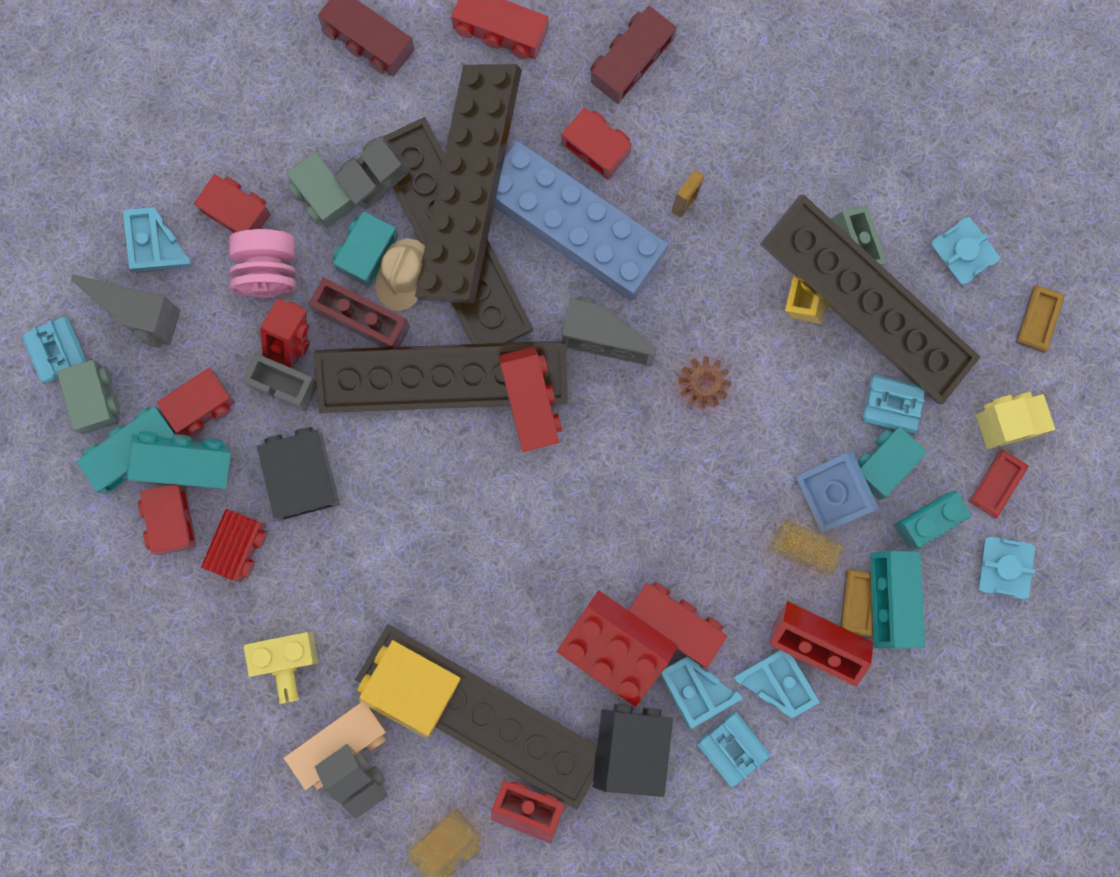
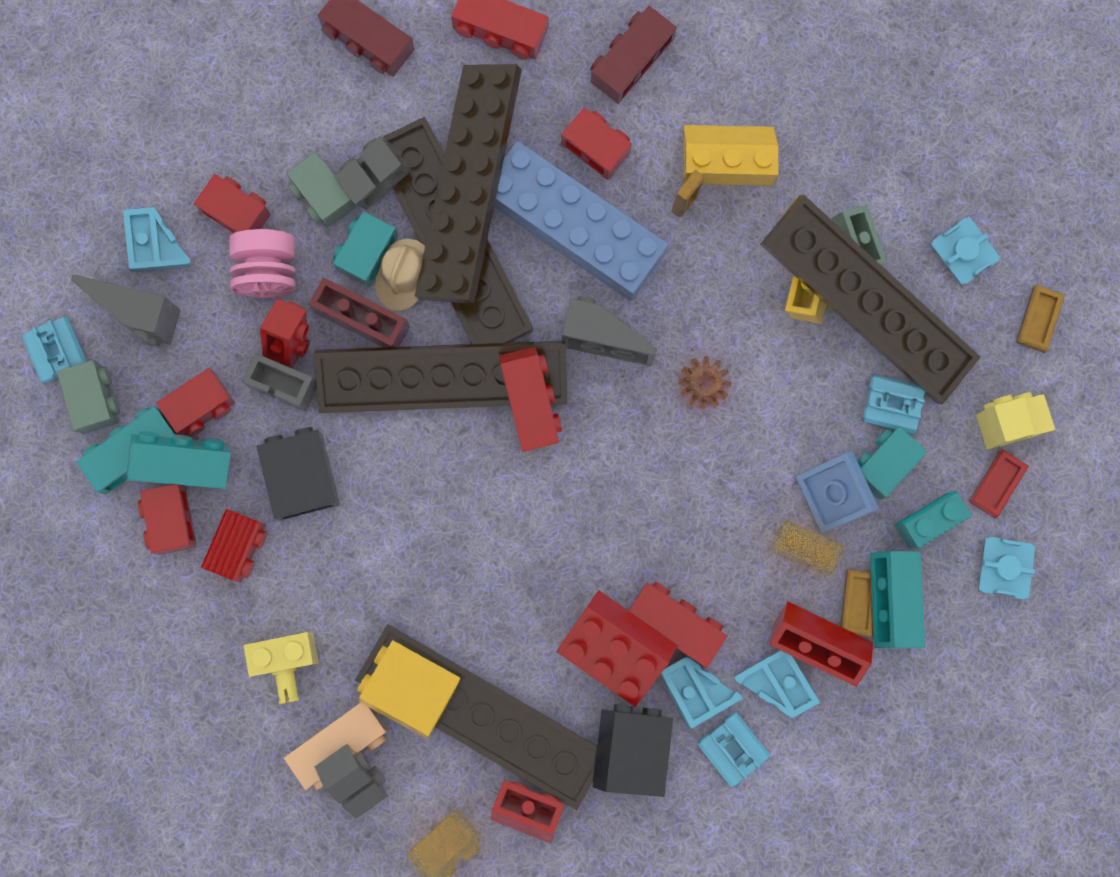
(731, 154): none -> yellow slope

